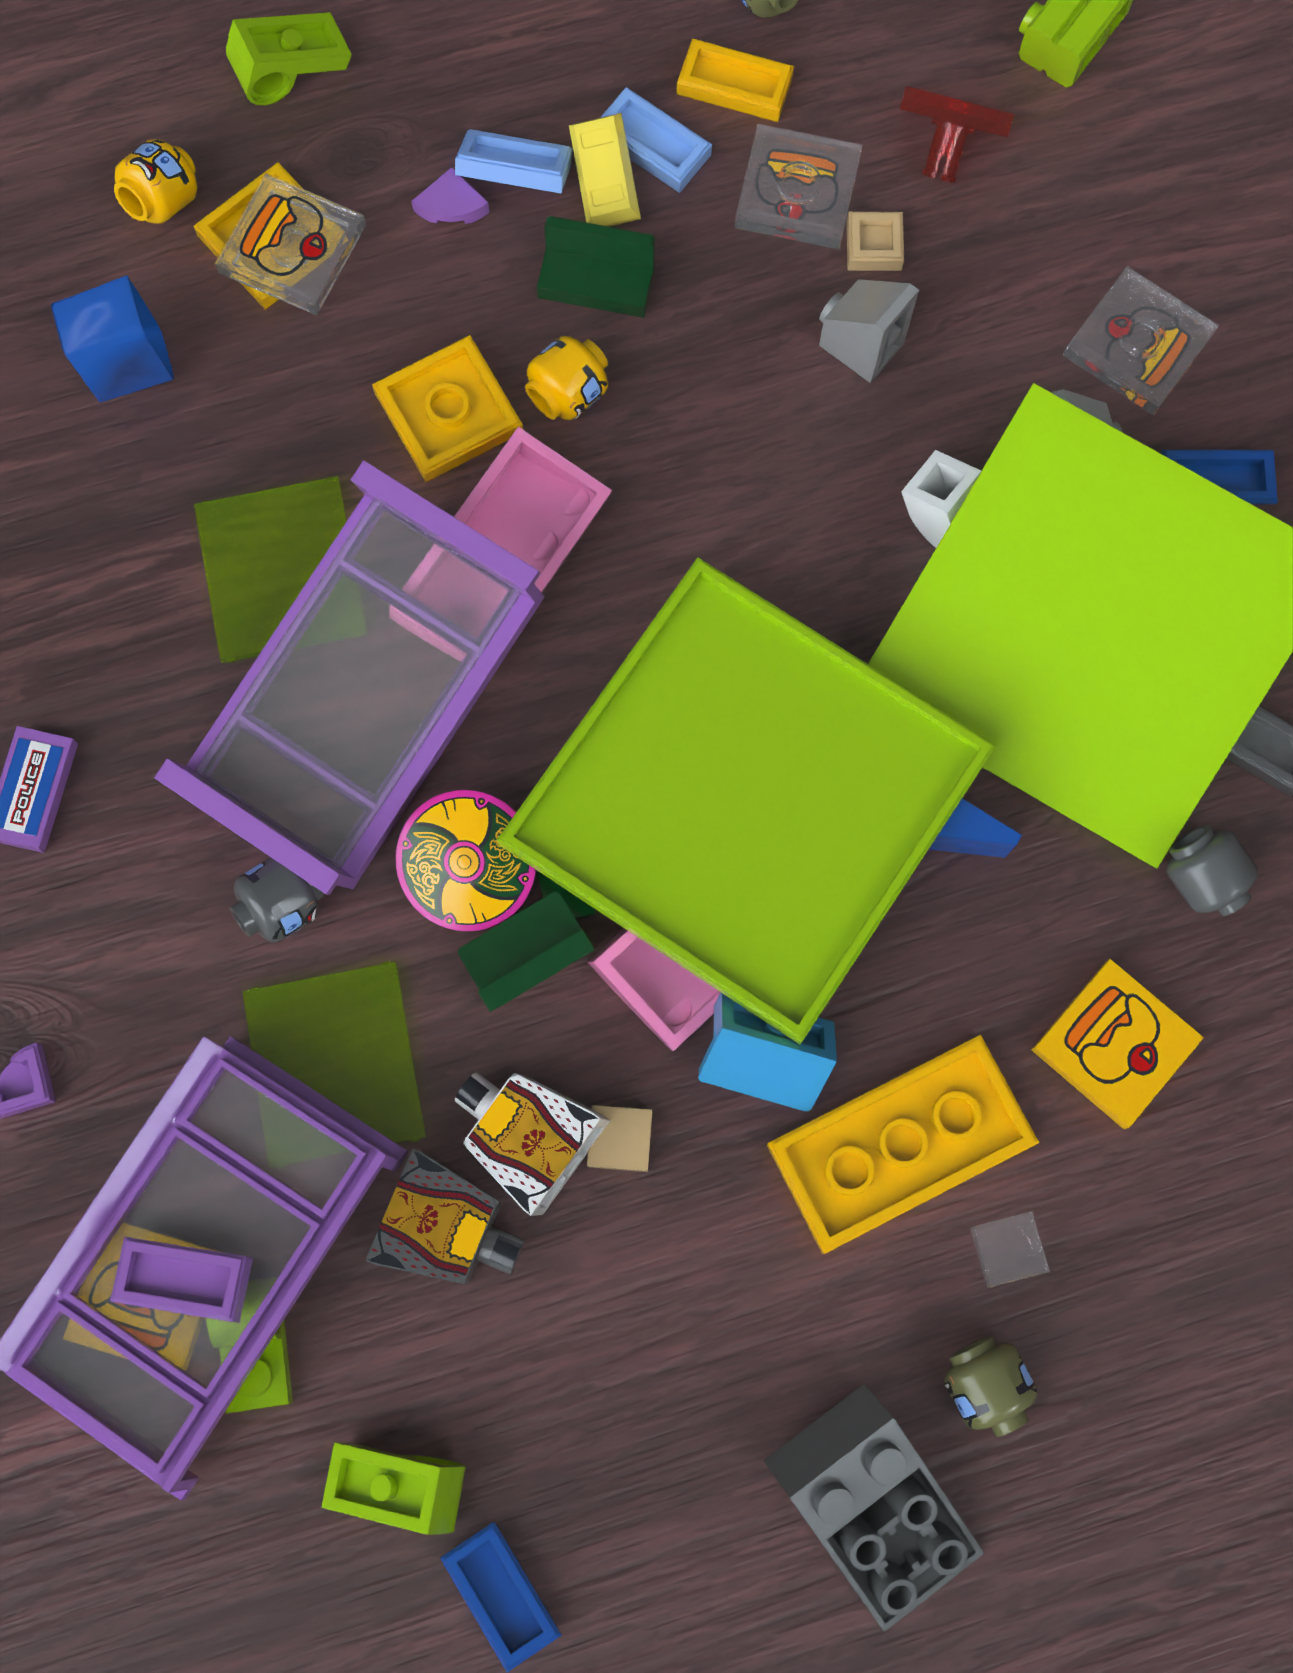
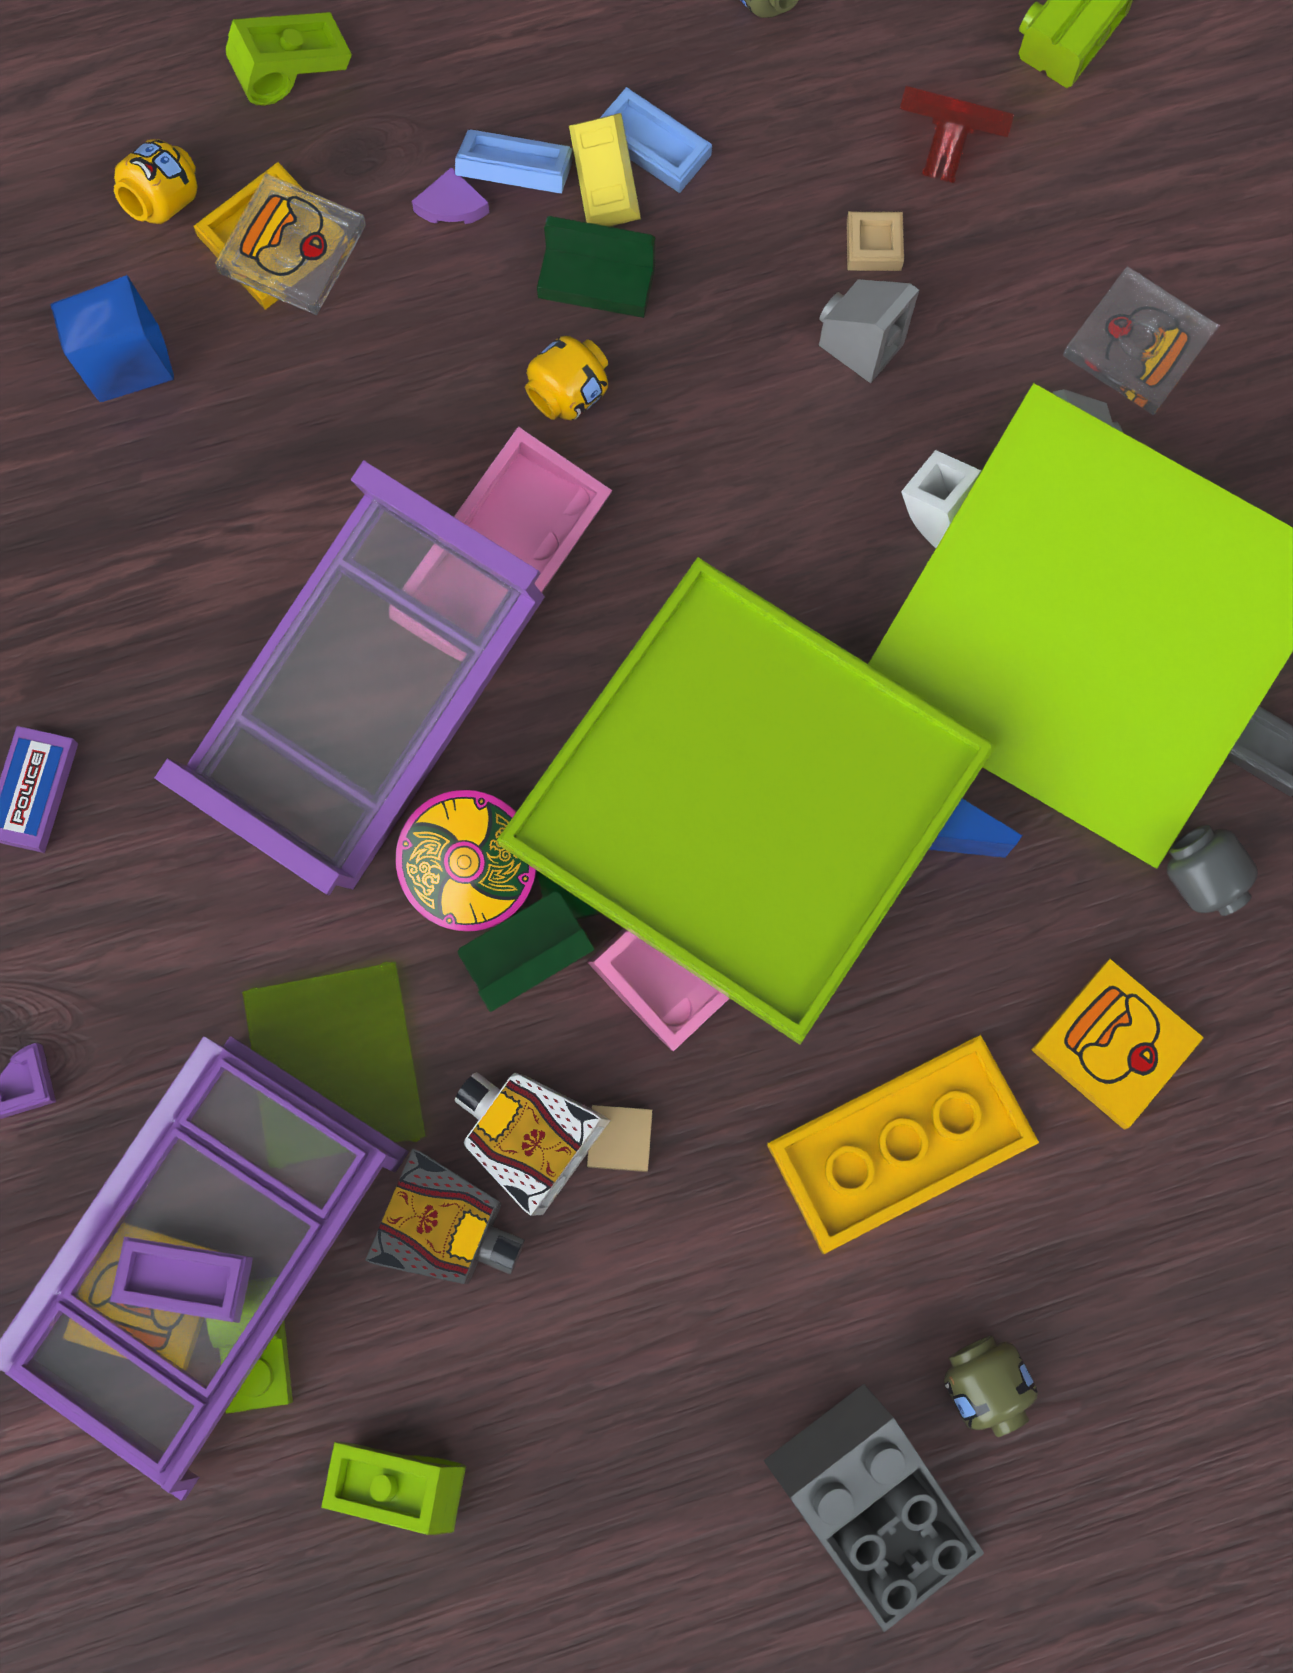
(261, 556): clear neon green piece -> none
(274, 901): dark grey head -> none
(447, 408): yellow tile -> none
(500, 1596): blue tile -> none
(735, 80): yellow tile -> none
(764, 1062): dark azure panel -> none
(798, 186): clear tile -> none
(1009, 1249): clear tile -> none
(1241, 472): blue tile -> none

